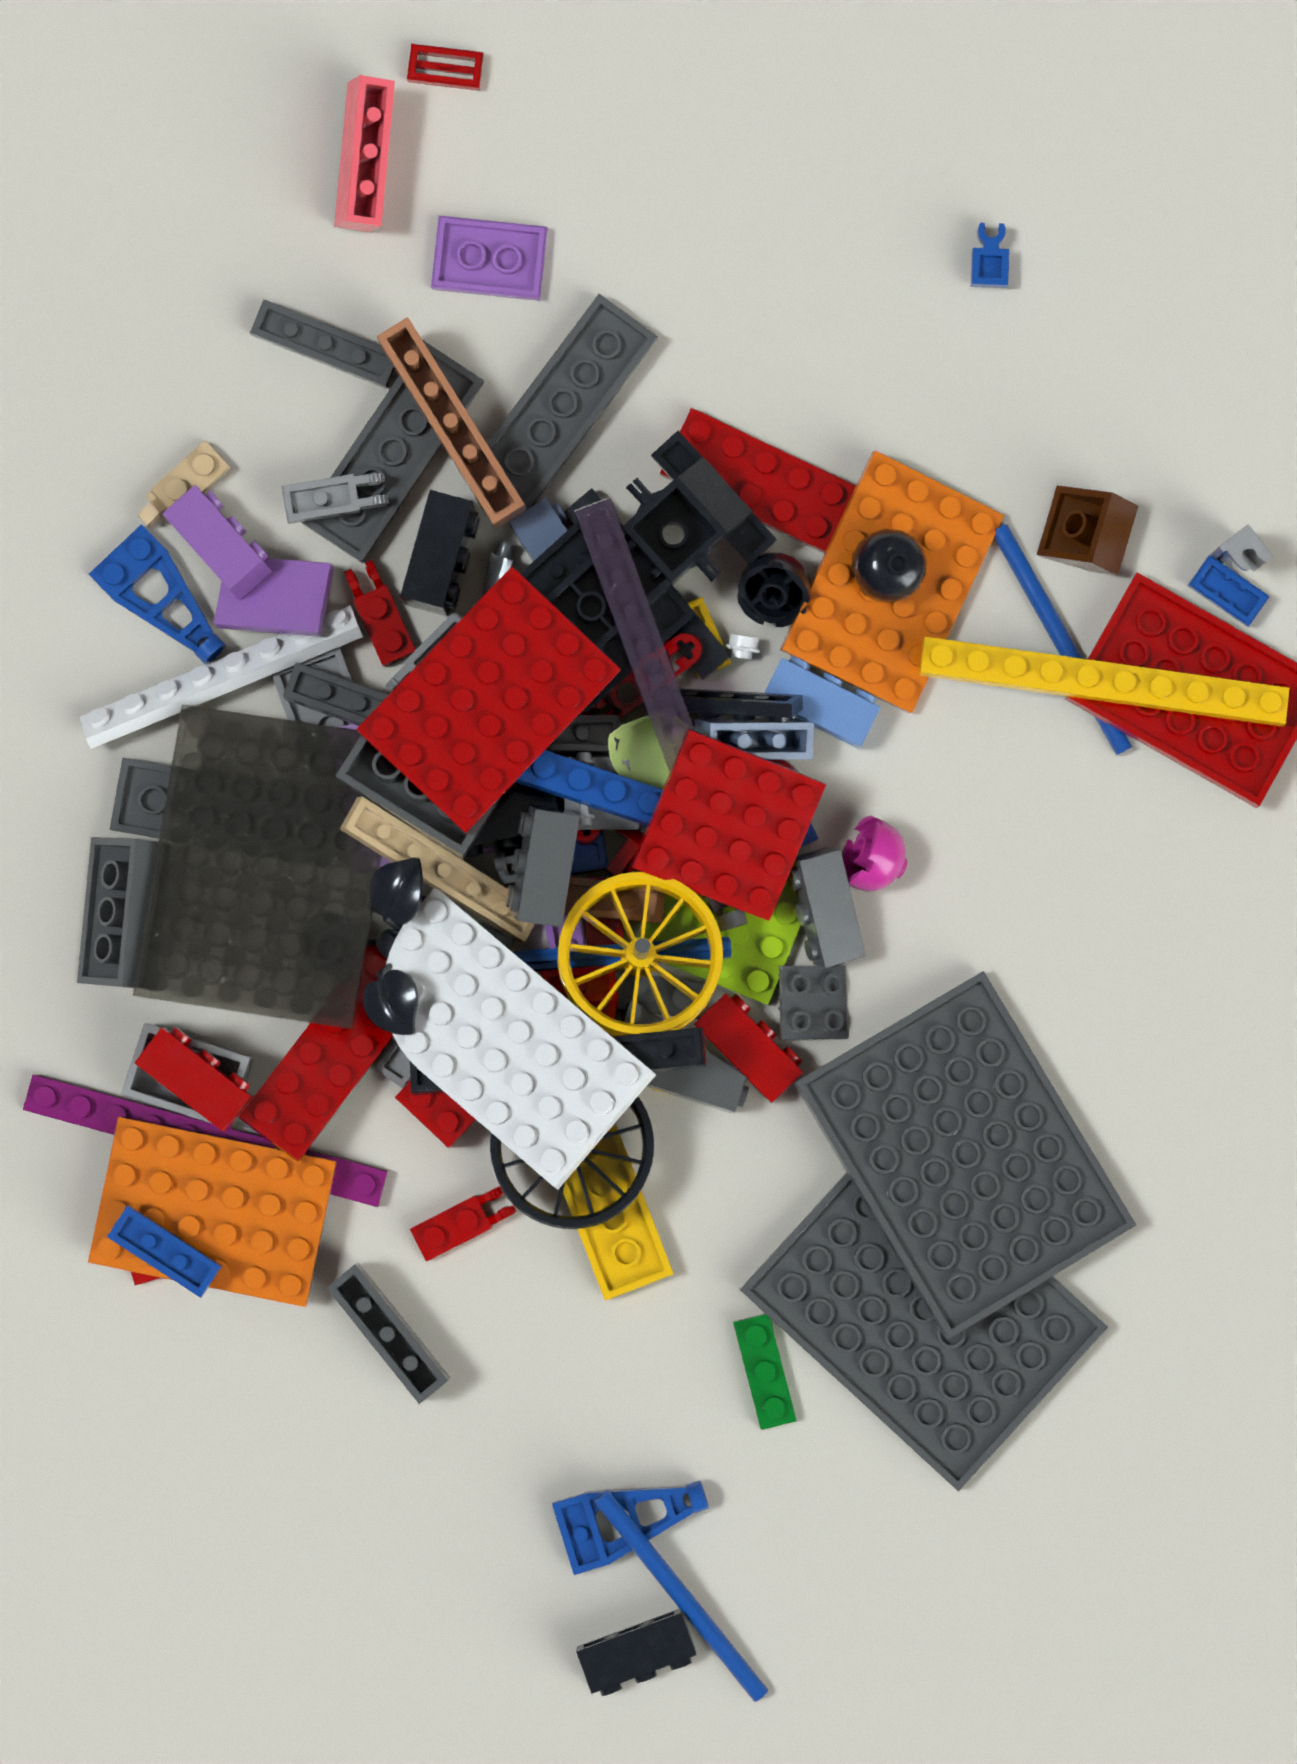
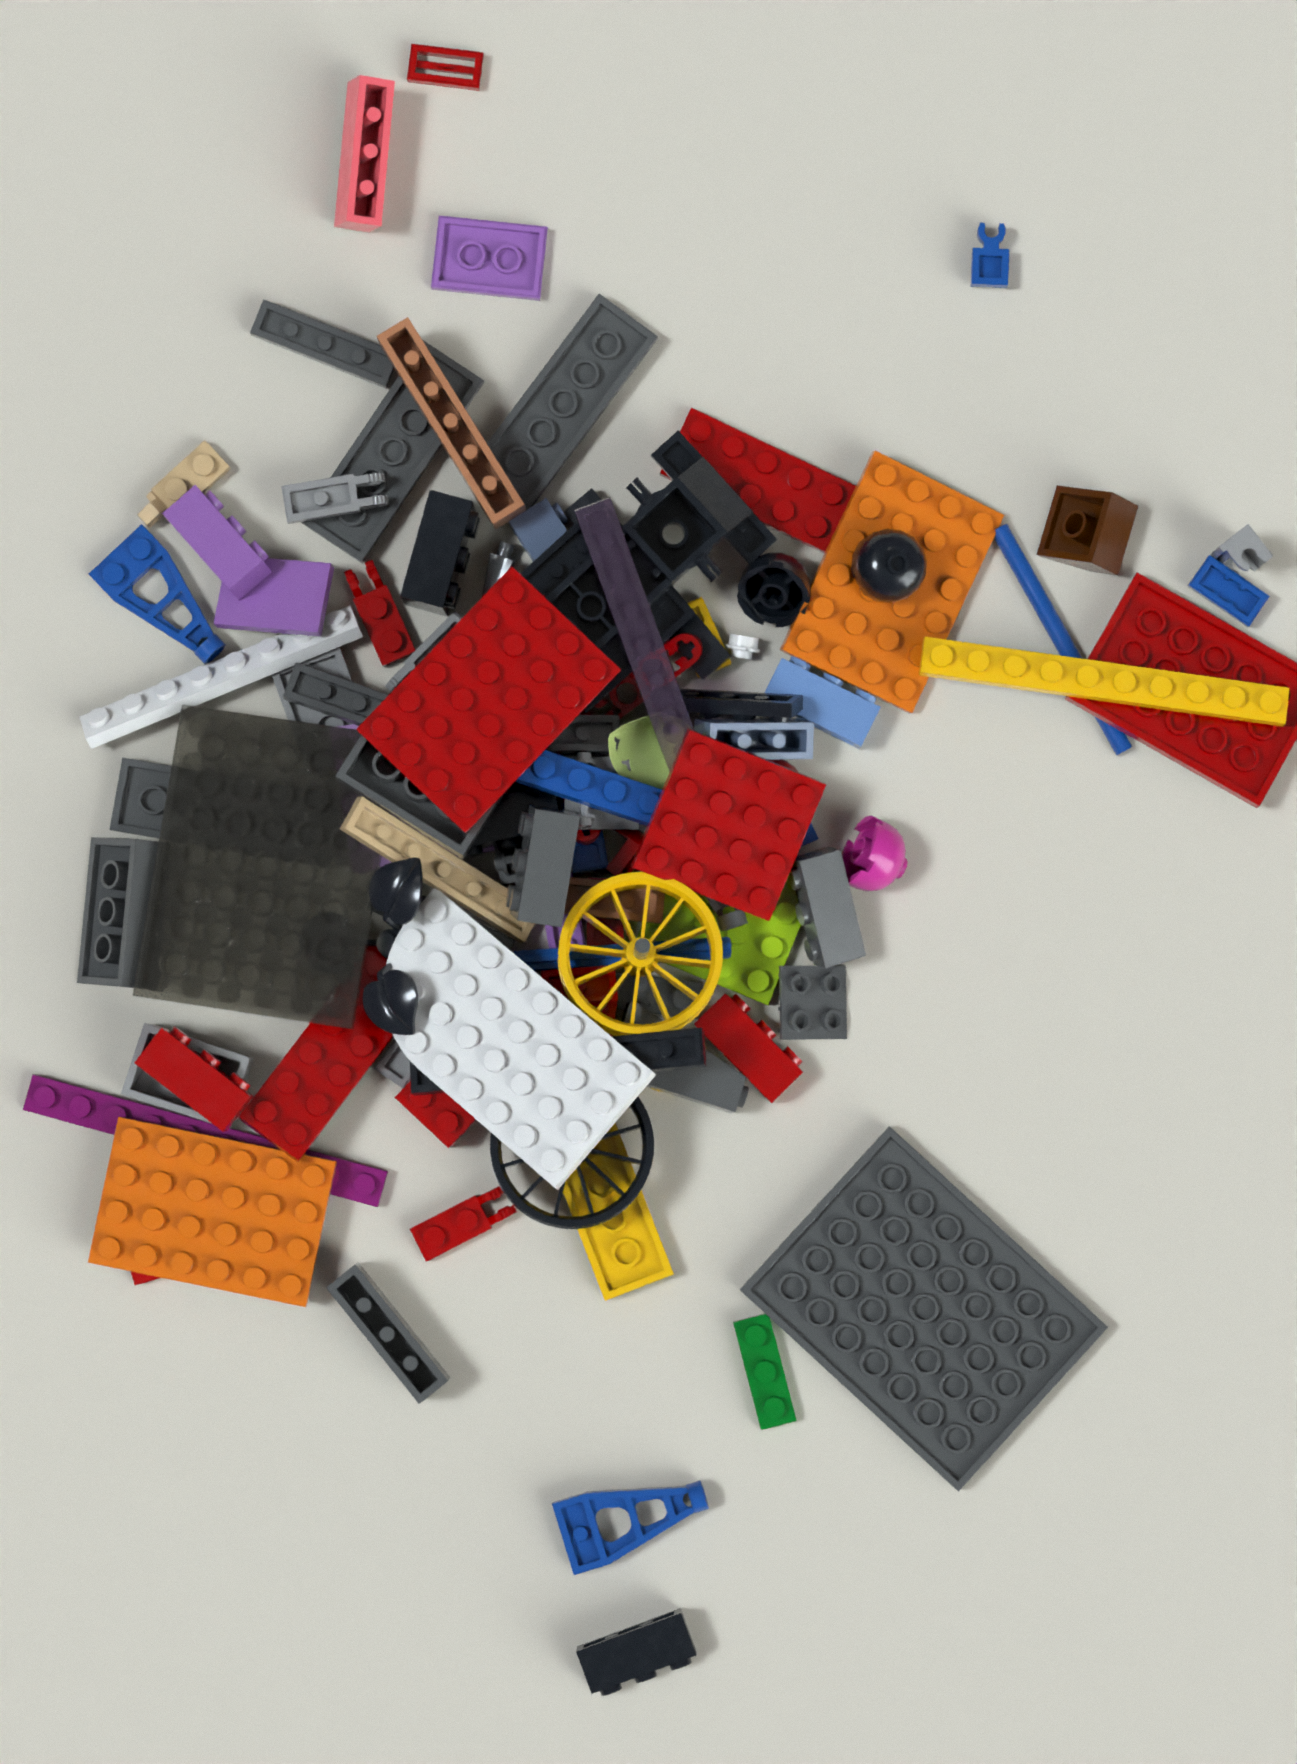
(164, 1251): blue plate -> none
(681, 1595): blue piece -> none
(965, 1155): dark grey plate -> none

